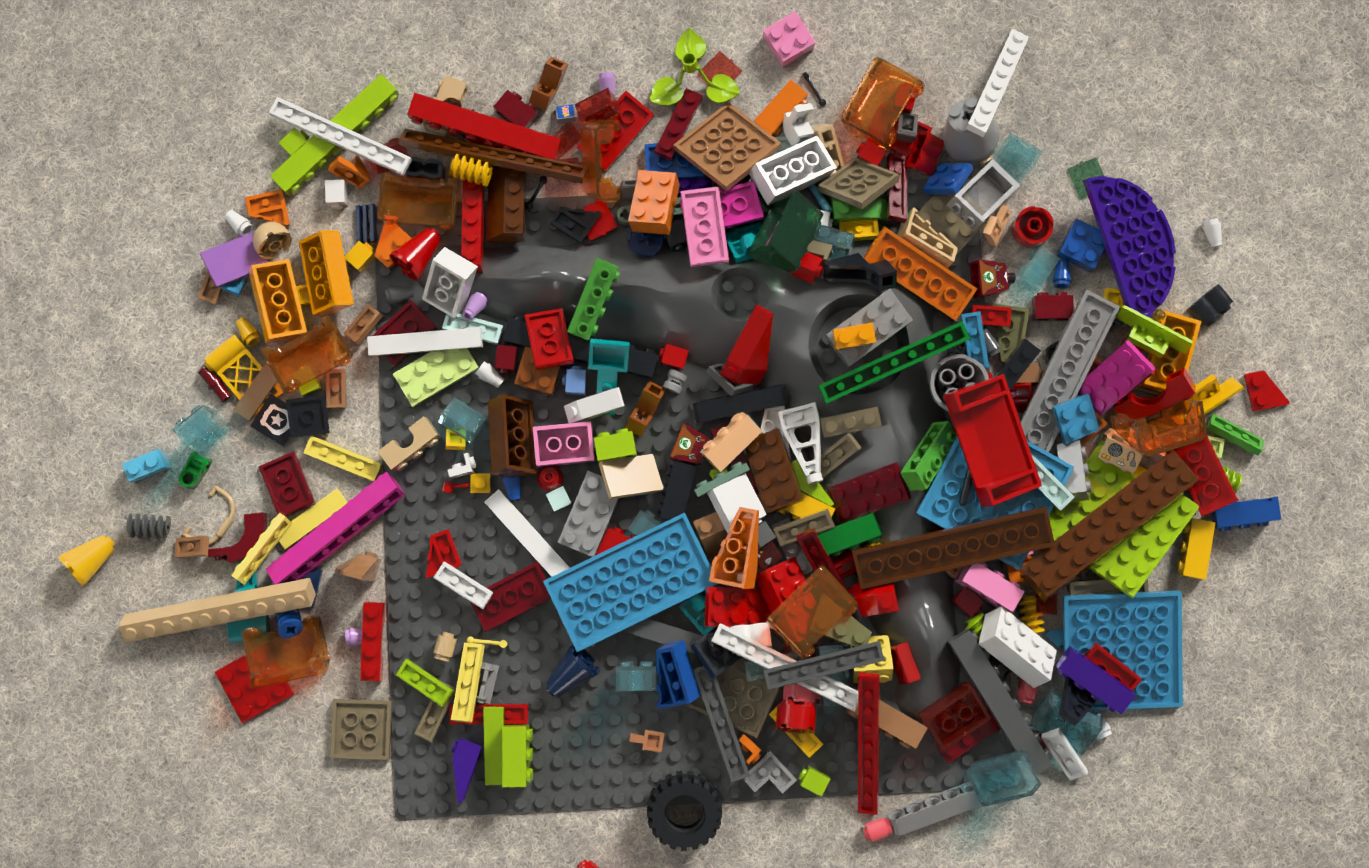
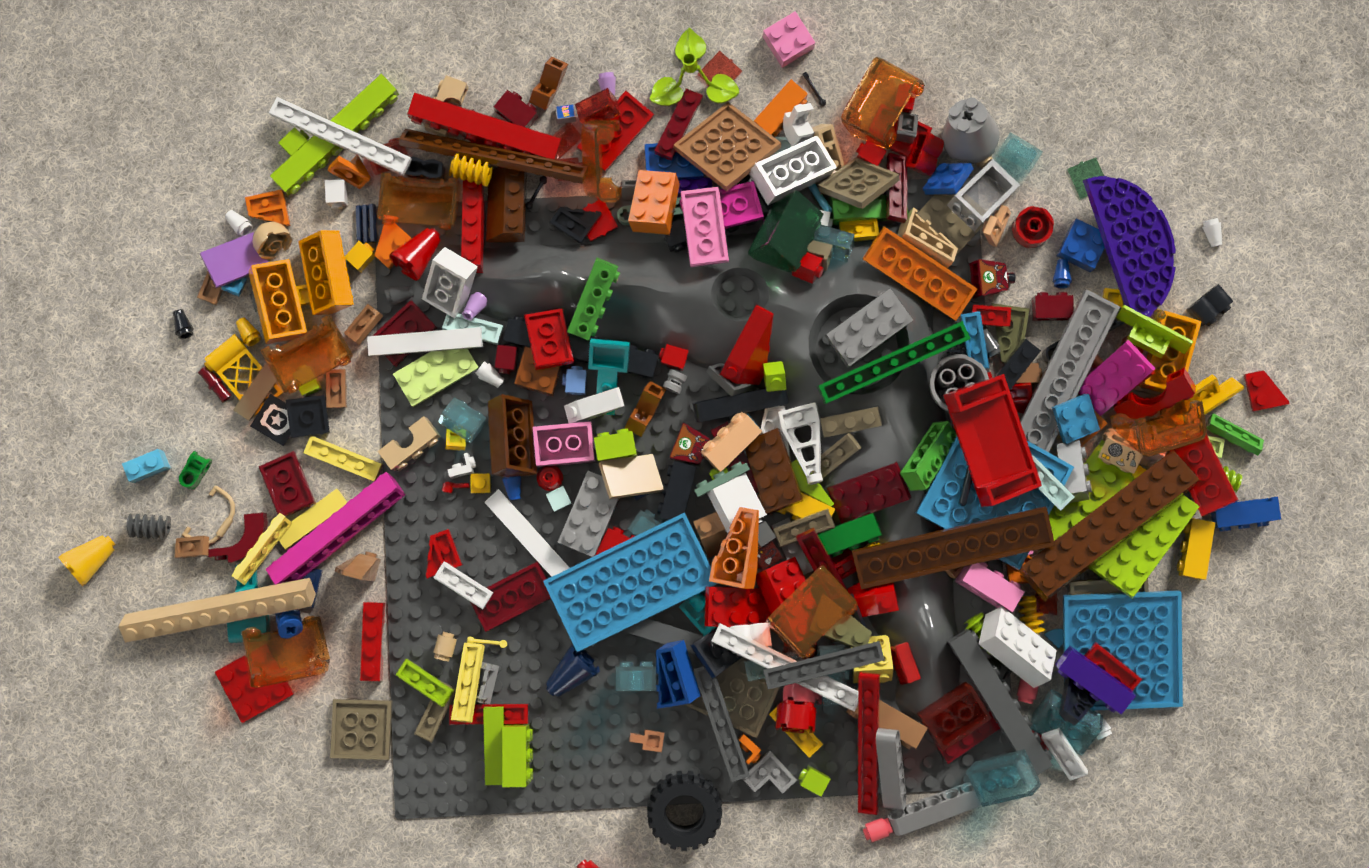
(182, 325): none -> black cone
(201, 428): clear light blue brick -> none
(353, 636): lavender cone -> none
(464, 762): dark purple slope -> none
(644, 244): dark blue tile -> none
(740, 241): teal plate -> none
(774, 376): none -> lime brick
(853, 336): light orange brick -> none
(857, 270): black arch -> none
(891, 768): none -> light grey beam
(967, 602): dark red brick -> none
(997, 83): white plate -> none
(1038, 269): clear light blue brick -> none

